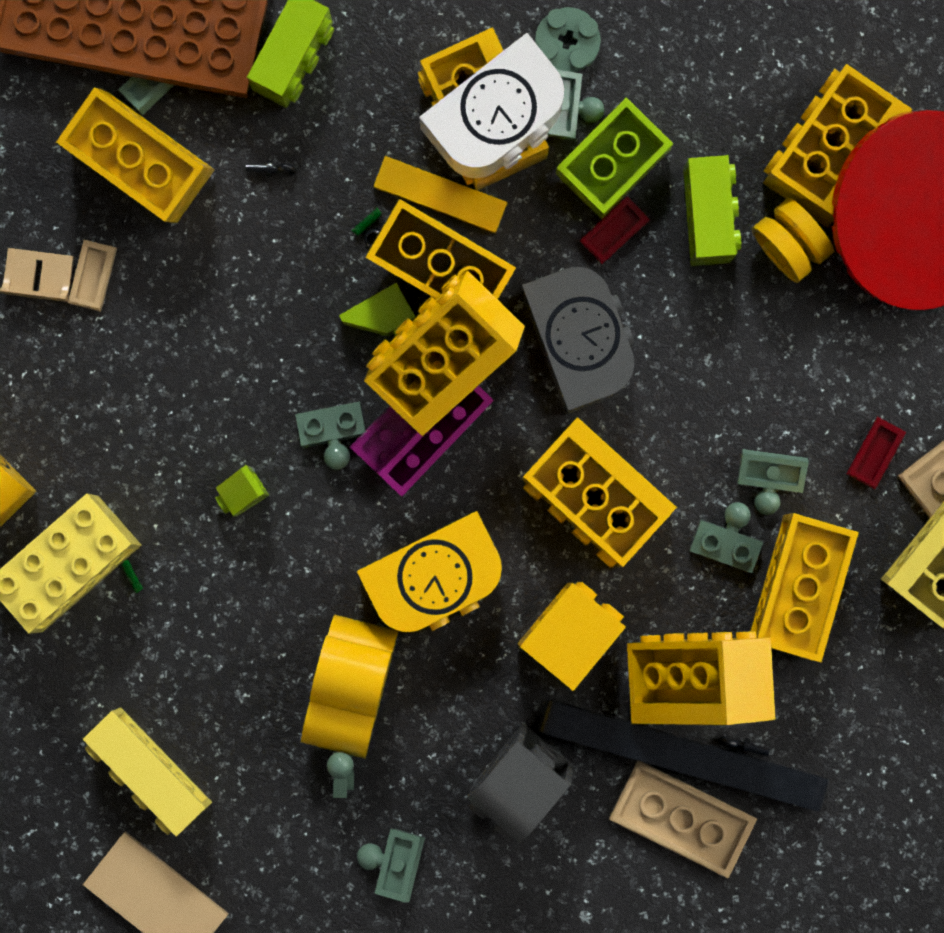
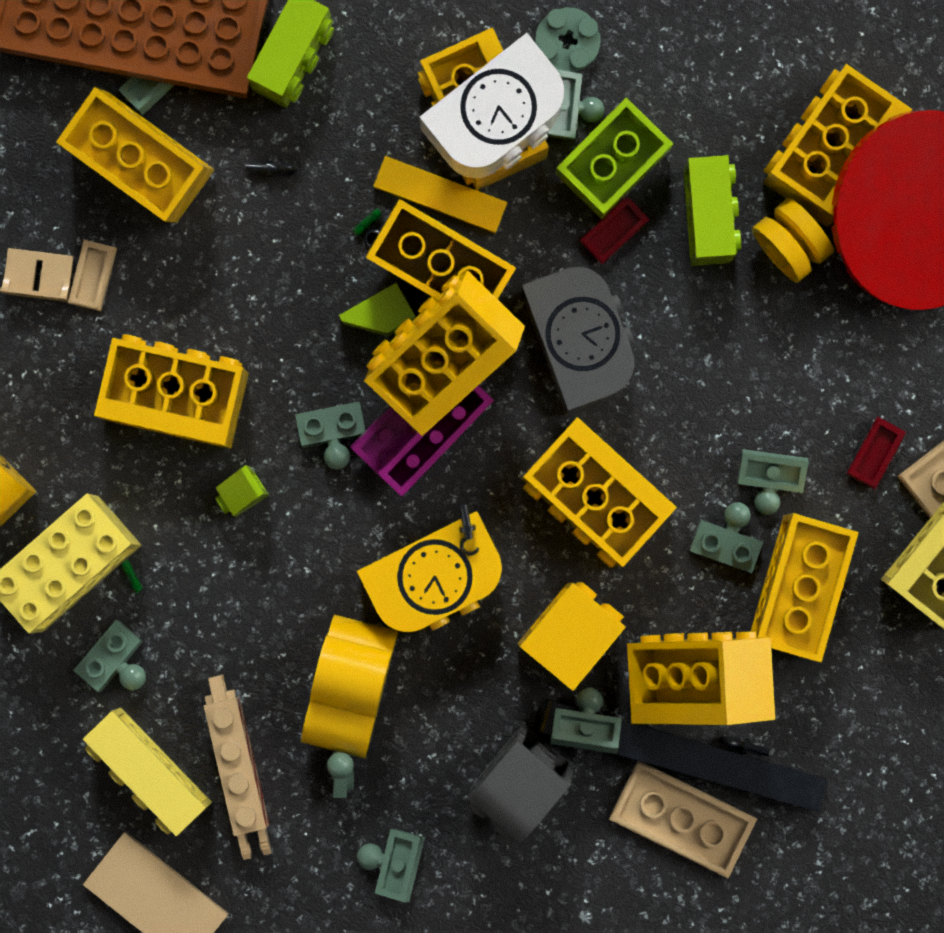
(110, 657): none -> sand green plate
(152, 404): none -> yellow brick
(236, 766): none -> tan hinge
(467, 529): none -> black hand
(586, 728): none -> sand green plate

